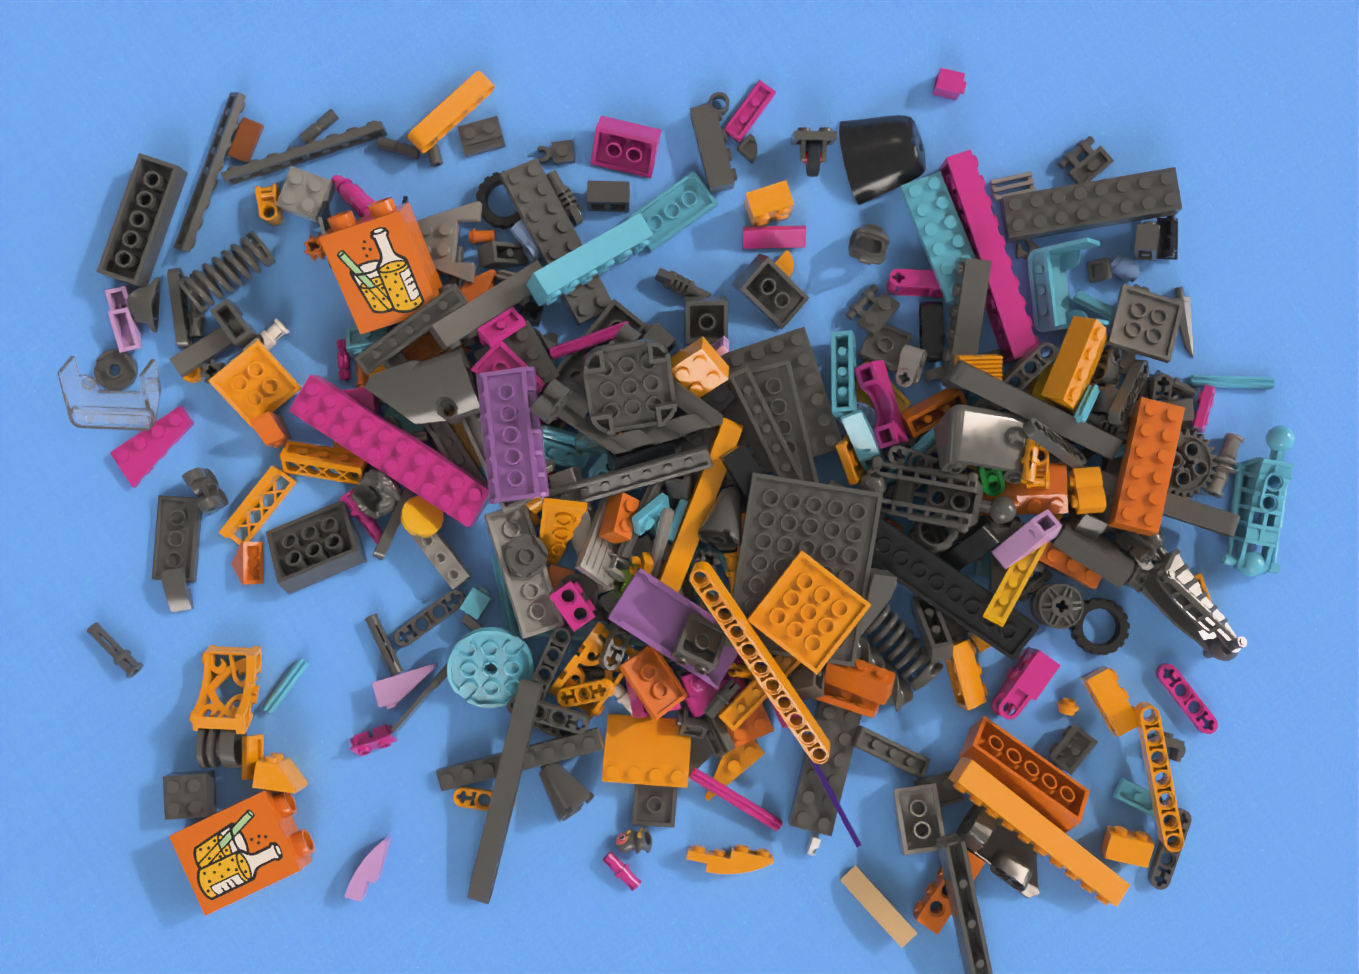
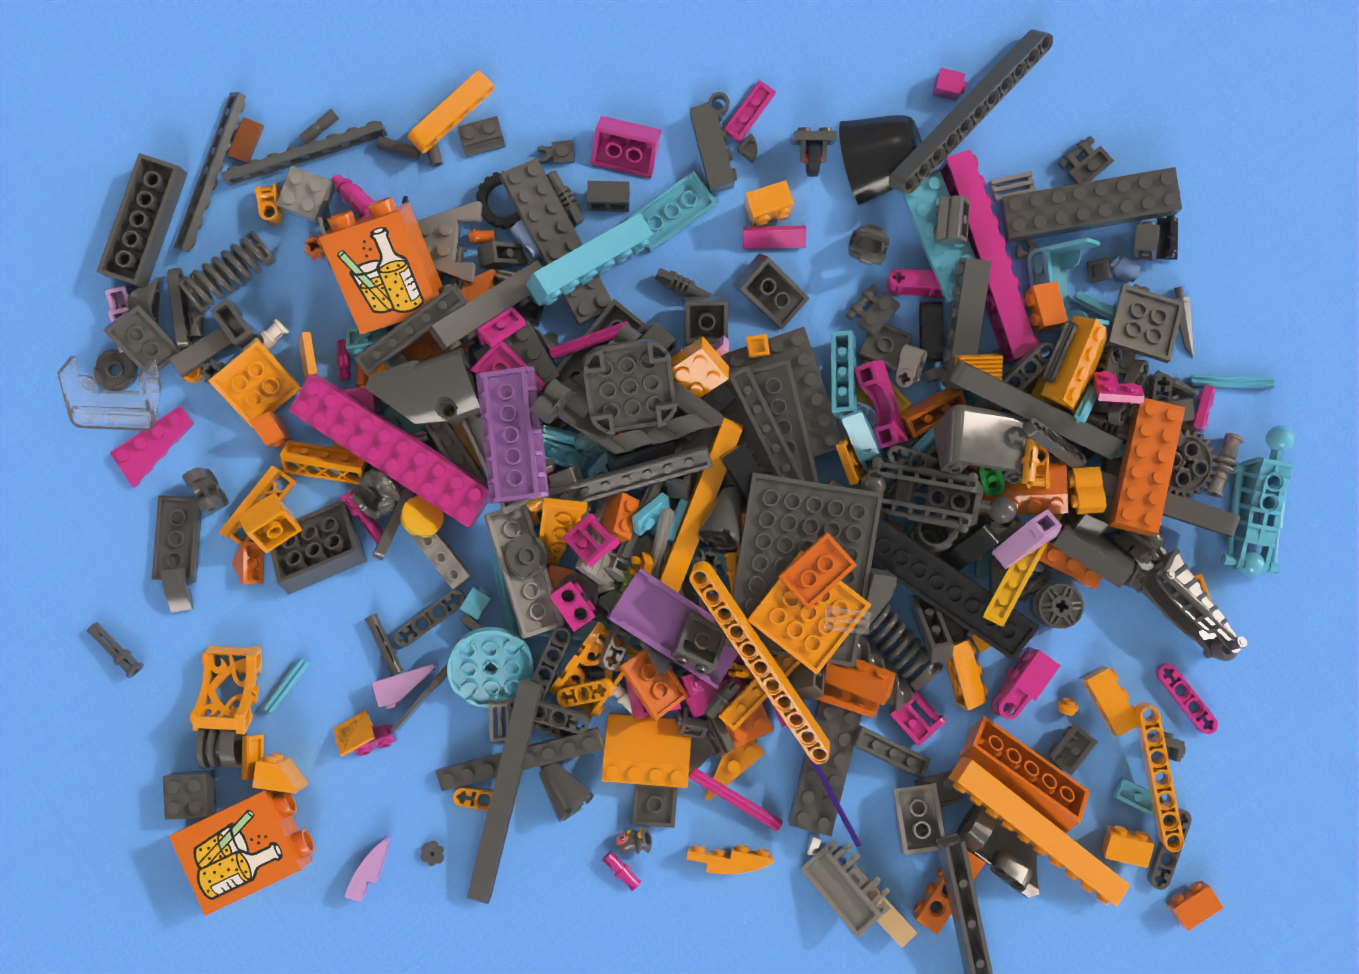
(142, 338): none -> dark grey plate
(269, 523): none -> light orange brick
(307, 355): none -> light orange tile
(354, 733): none -> light orange piece
(428, 857): none -> dark grey plant
(498, 704): none -> light grey tile
(585, 545): none -> dark pink plate
(659, 661): none -> dark grey cone
(758, 346): none -> light orange tile
(786, 263): light orange tile -> none
(817, 570): none -> orange tile
(844, 889): none -> light grey hinge
(866, 622): none -> clear tile
(913, 723): none -> dark pink plate
(952, 220): none -> dark grey brick
(970, 111): none -> dark grey beam
(1046, 306): none -> orange brick
(1059, 352): none -> black axle
(1110, 390): none -> dark pink plate
(1120, 630): black tyre -> none
(1194, 905): none -> orange brick

